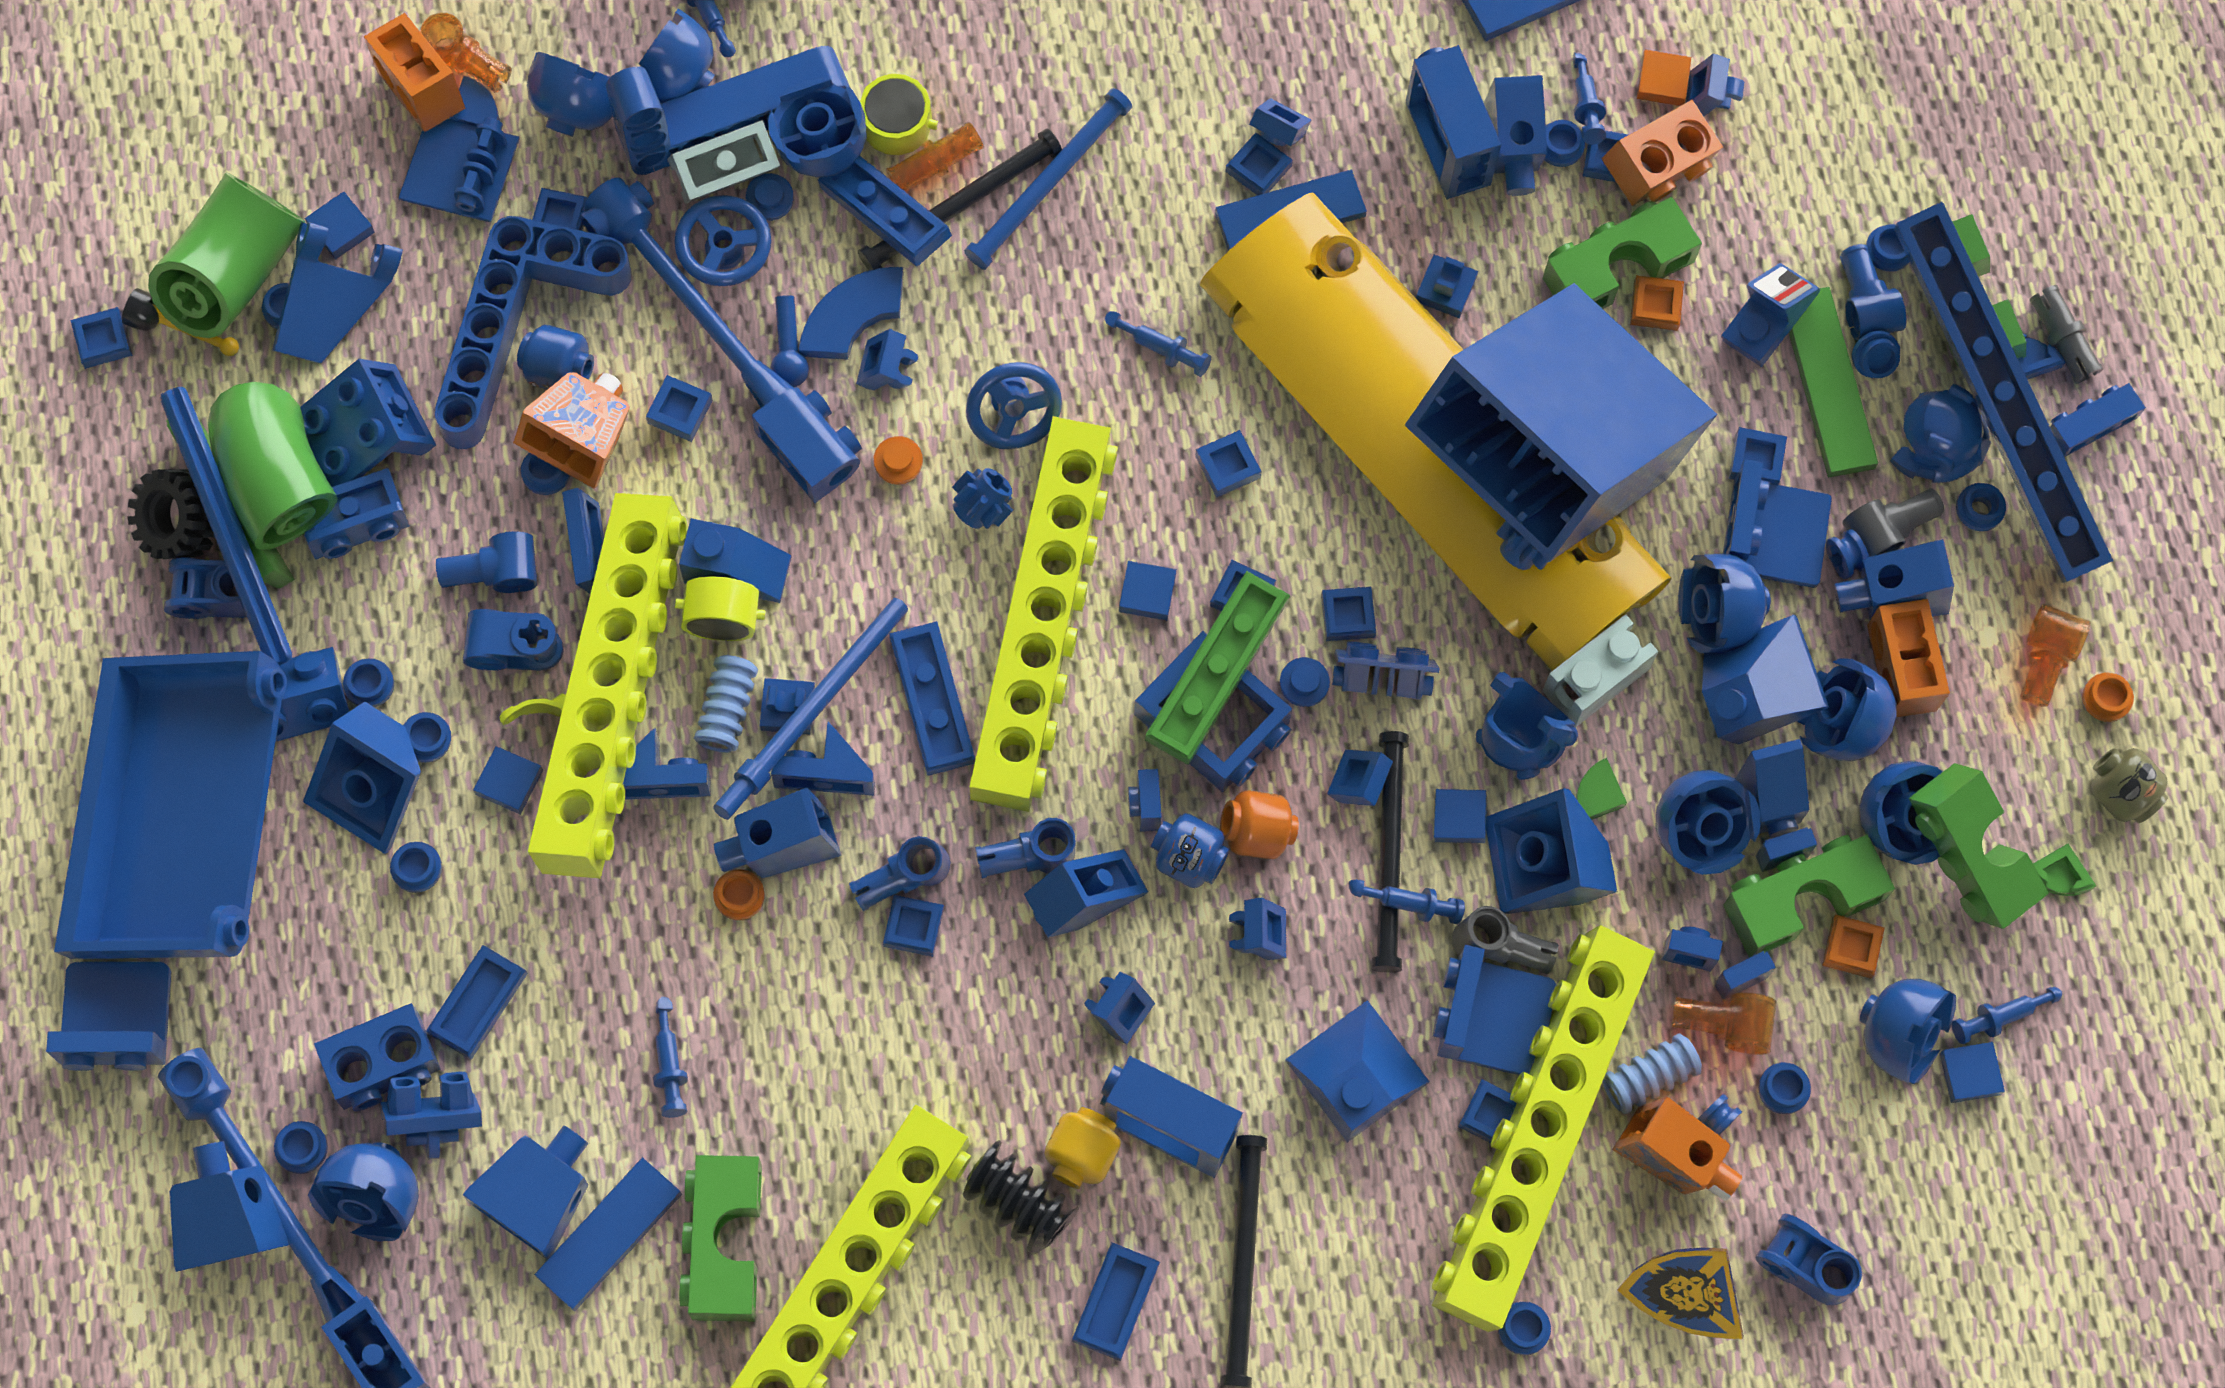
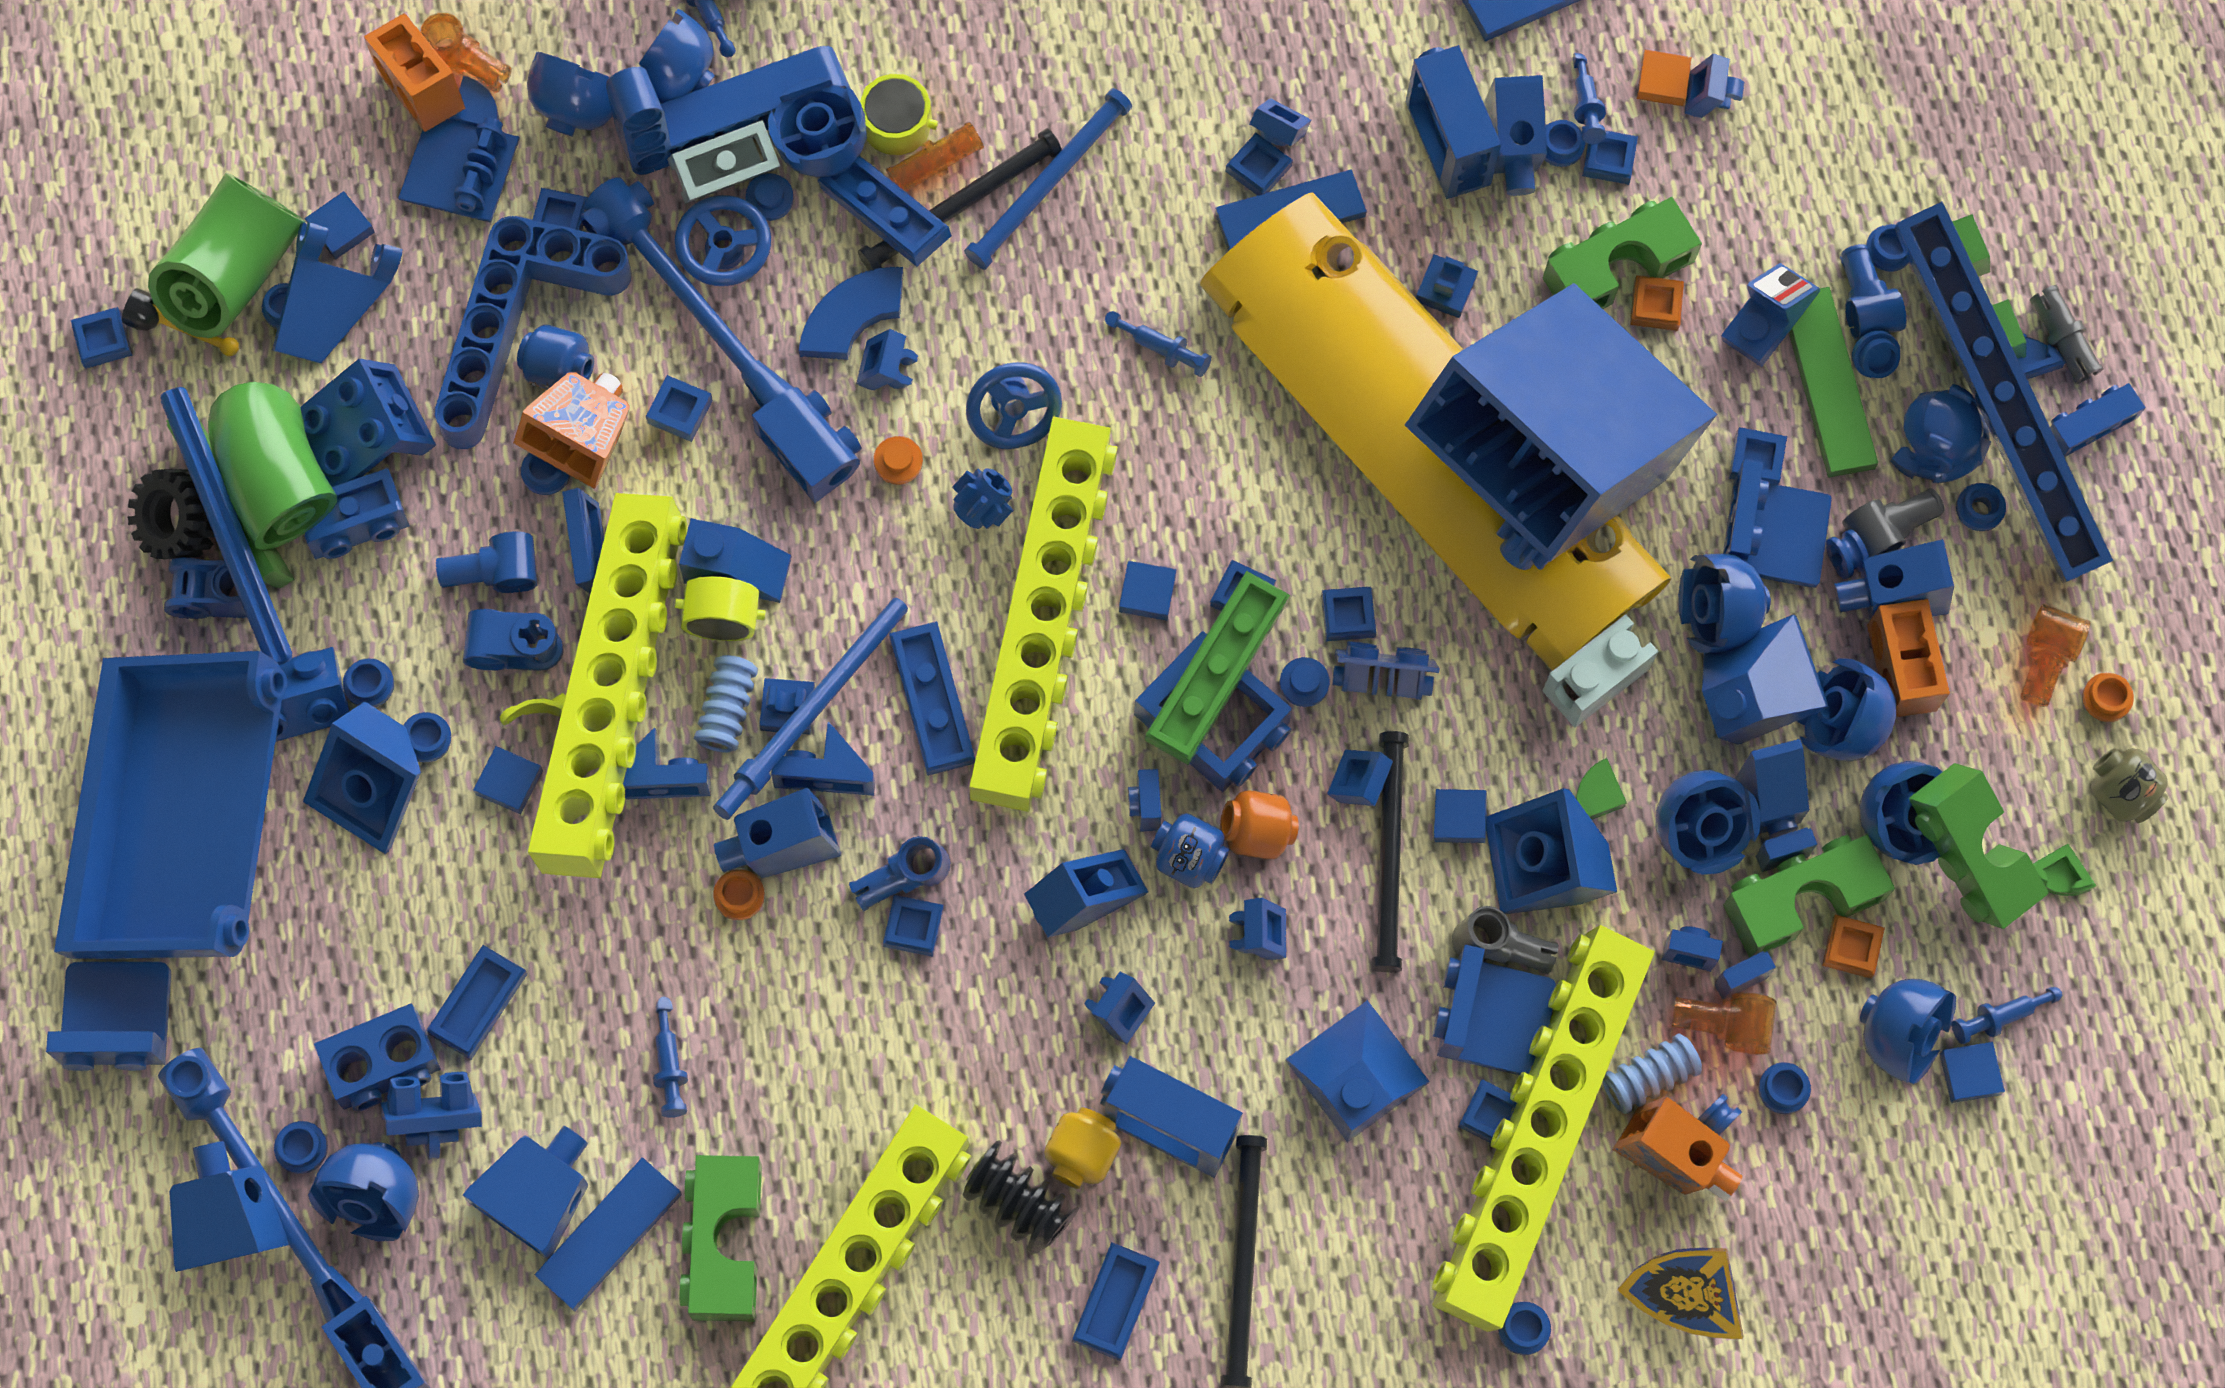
(416, 867): blue plate -> none
(788, 362): blue bar -> none
(1025, 850): blue pin -> none
(1228, 463): blue plate -> none
(1423, 903): blue piece -> none
(1524, 728): blue helmet -> none
(1659, 149): orange brick -> none
(1807, 1259): blue piece -> none

